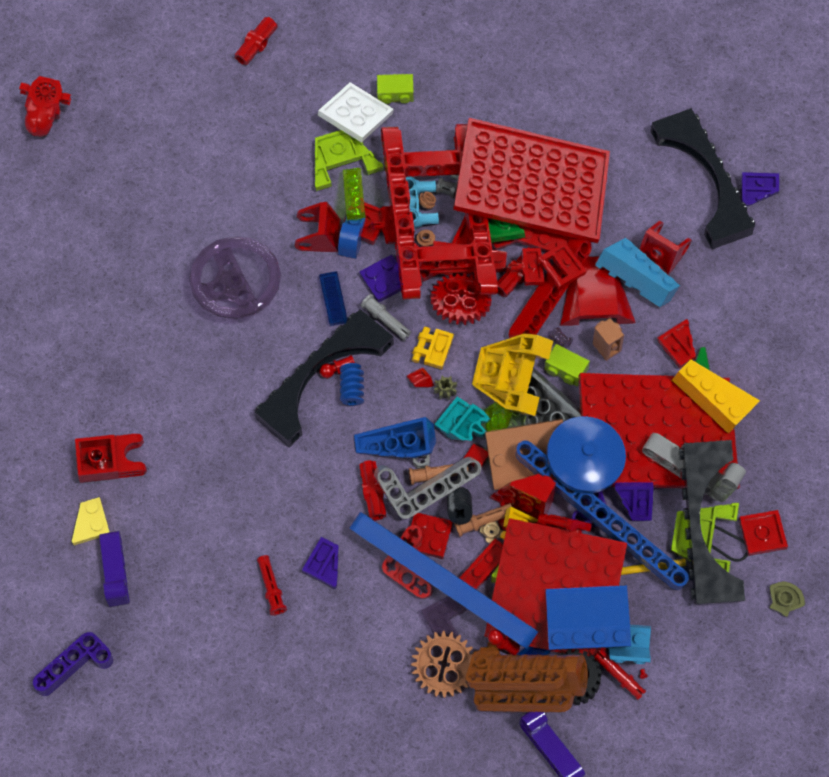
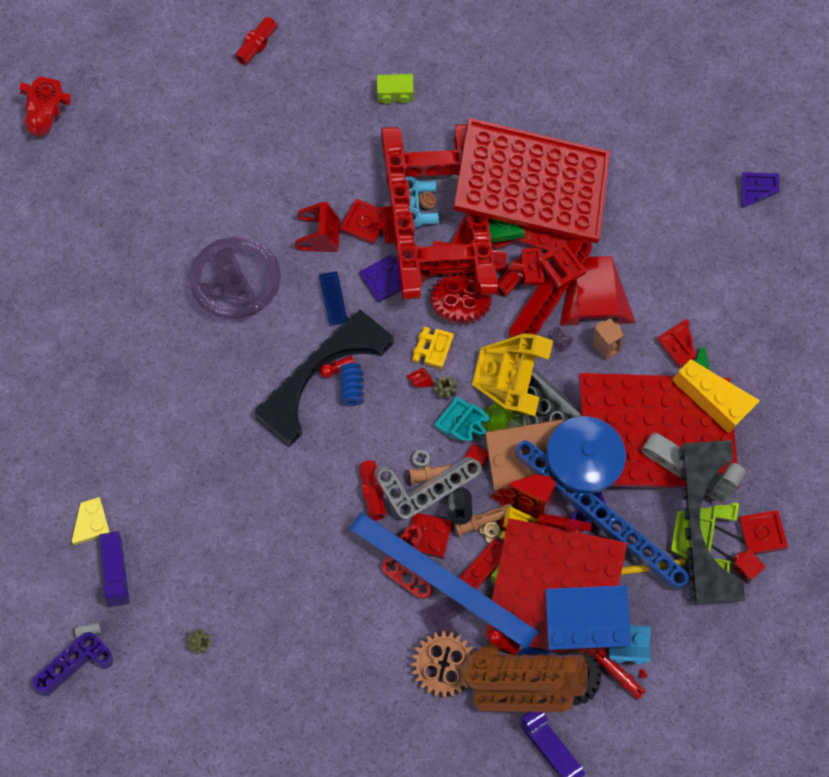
(94, 628): none -> light grey pin
(112, 456): red brick -> none
(198, 641): none -> olive gear
(273, 593): red pin -> none
(323, 563): dark purple wing -> none
(337, 150): lime wing -> none
(350, 237): blue brick -> none
(353, 194): clear neon green plate -> none
(355, 112): white plate -> none
(379, 312): light grey pin -> none
(404, 439): blue wedge -> none
(425, 242): nougat plate -> none
(446, 187): dark grey bush -> none
(566, 365): lime piece -> none
(637, 499): dark purple wing -> none
(638, 271): dark azure wedge -> none
(670, 252): red hose -> none
(686, 134): black arch -> none
(747, 565): none -> red brick
(786, 597): olive animal -> none

